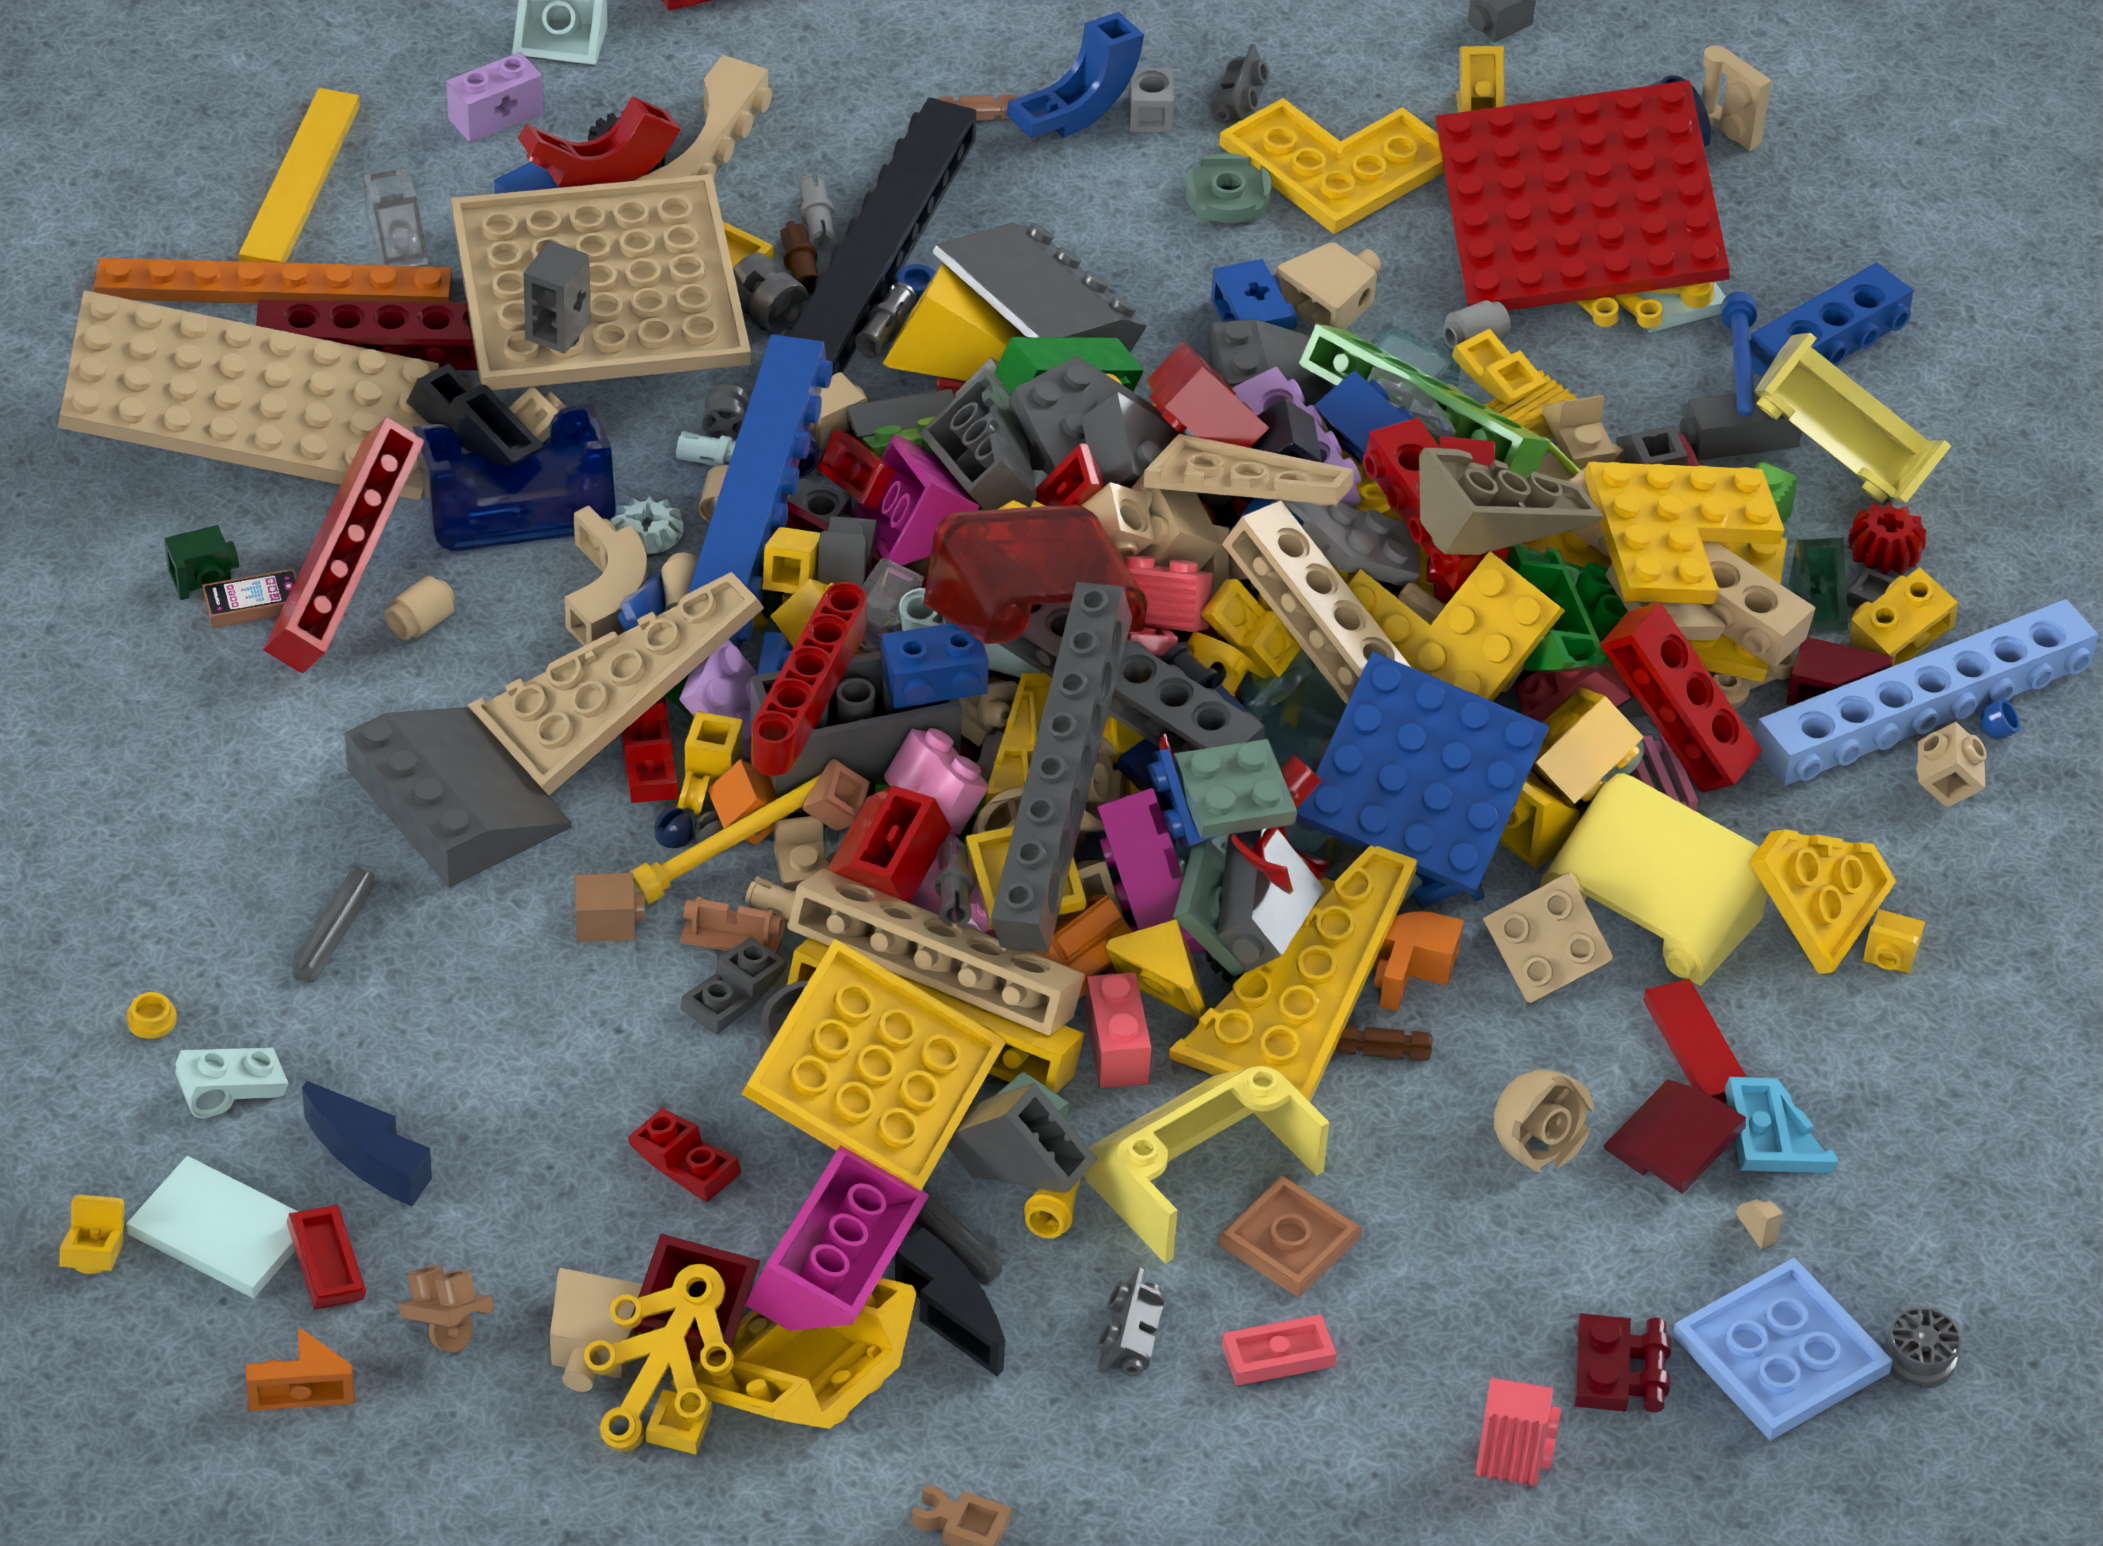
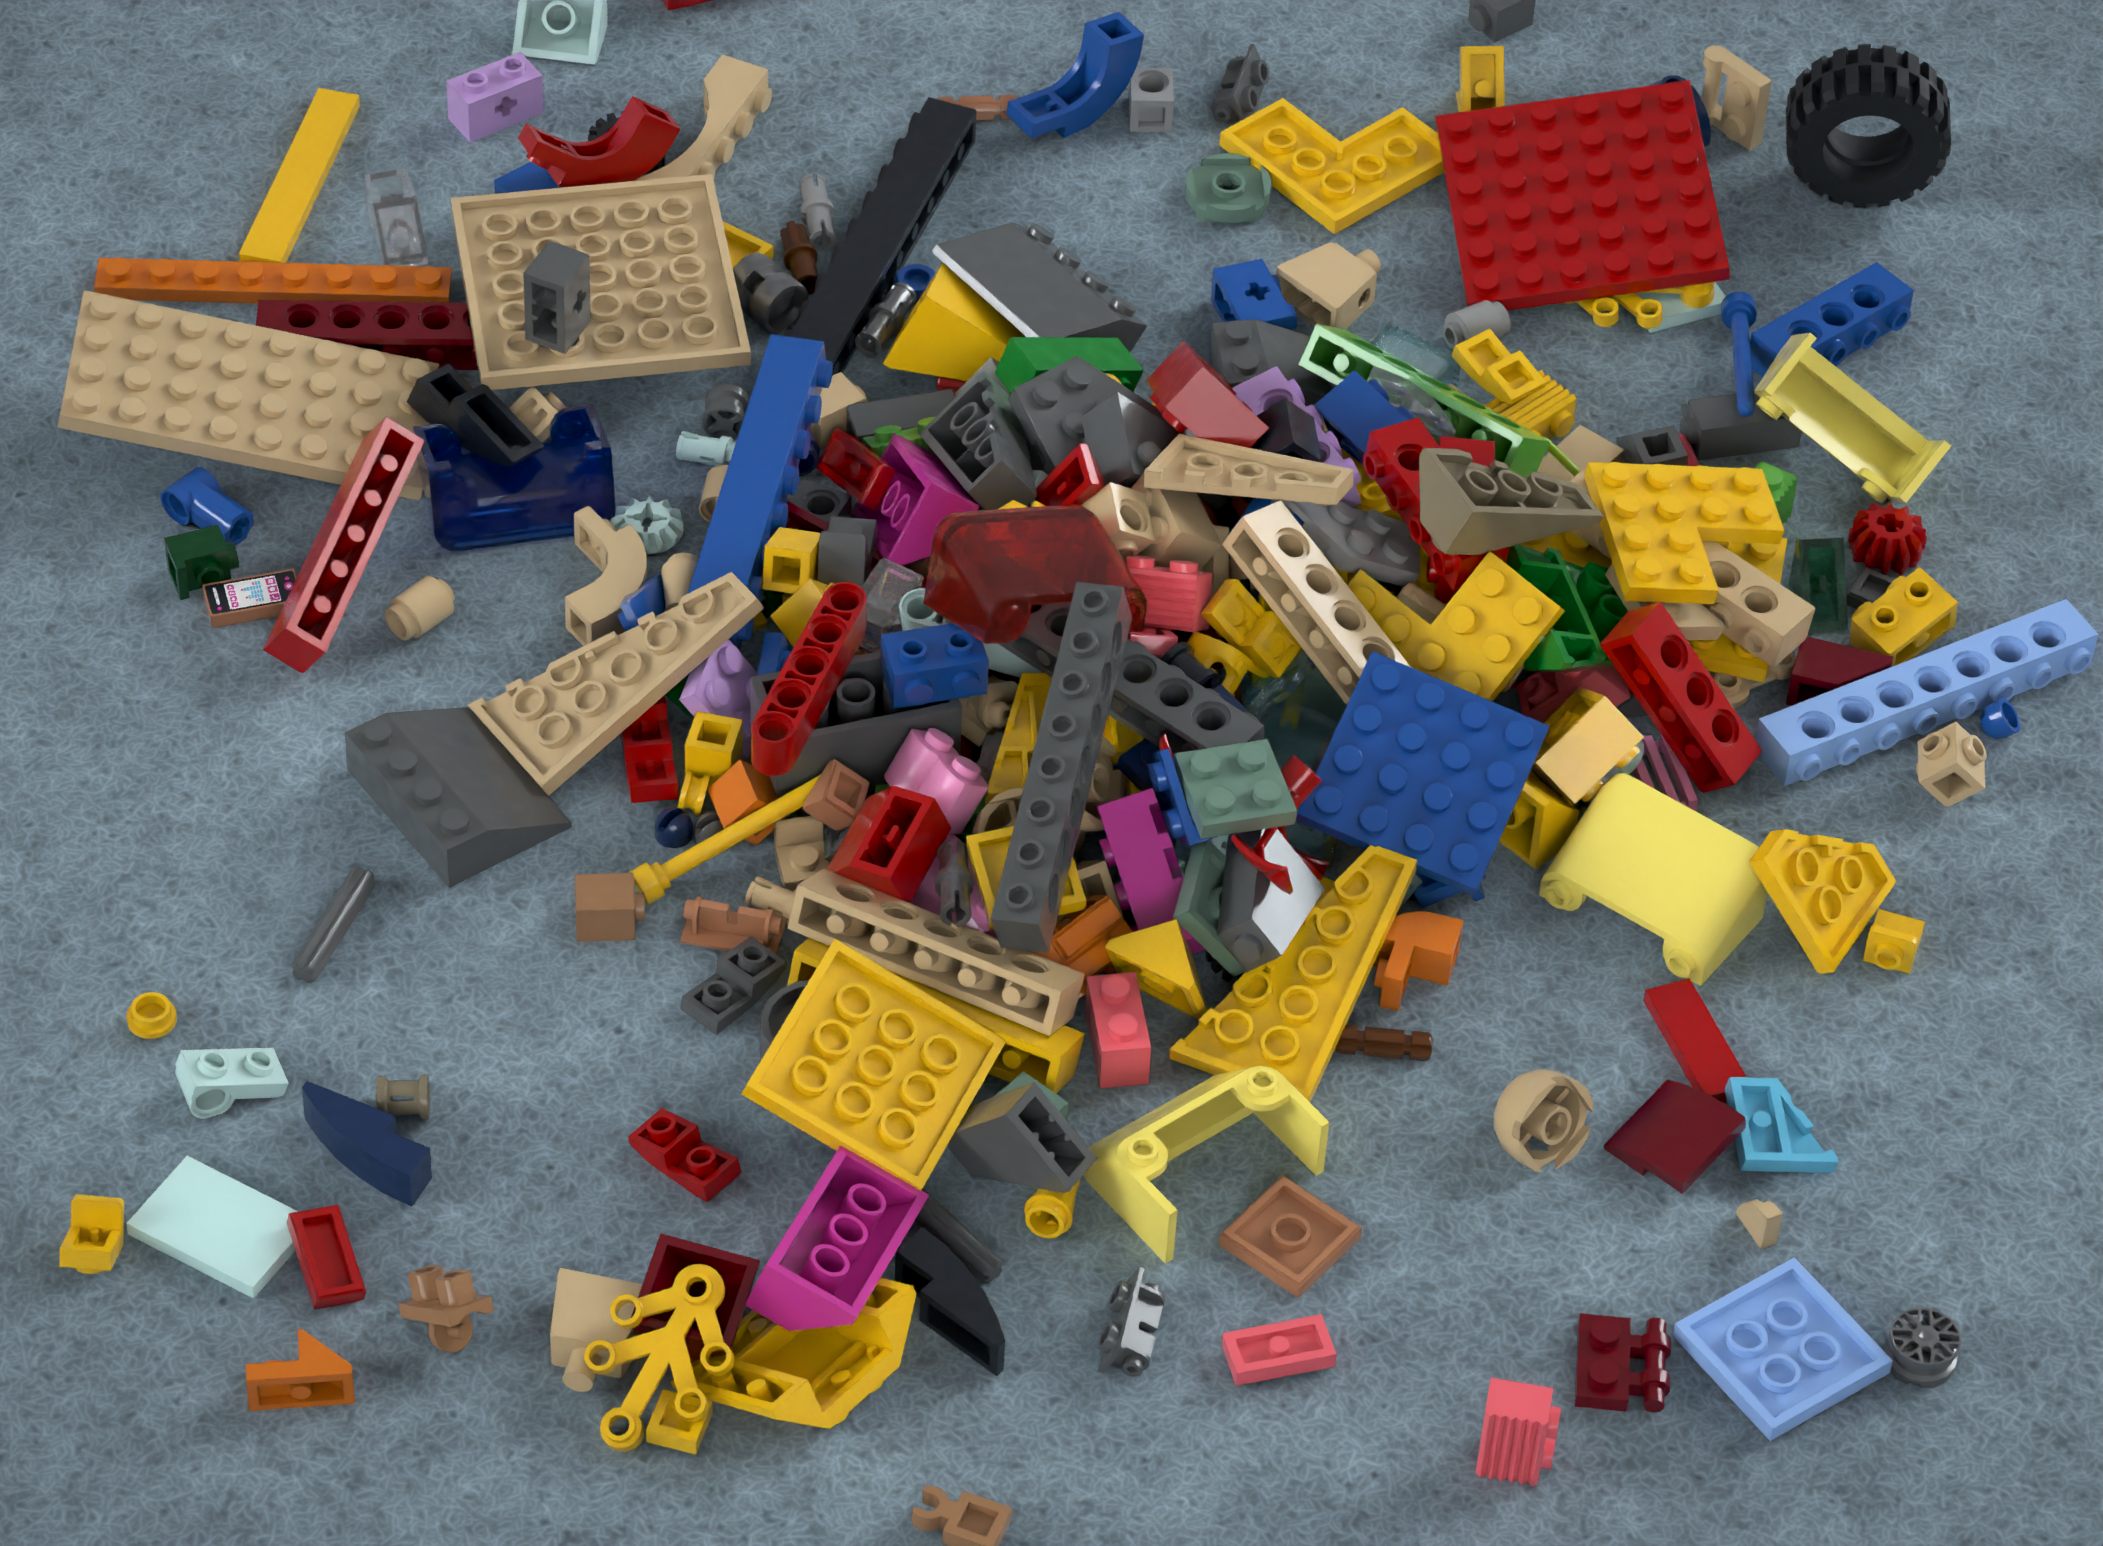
(201, 501): none -> blue piece
(418, 1088): none -> dark tan bush
(1549, 938): tan bracket -> none
(1579, 430): tan slope -> none
(1859, 85): none -> black tyre

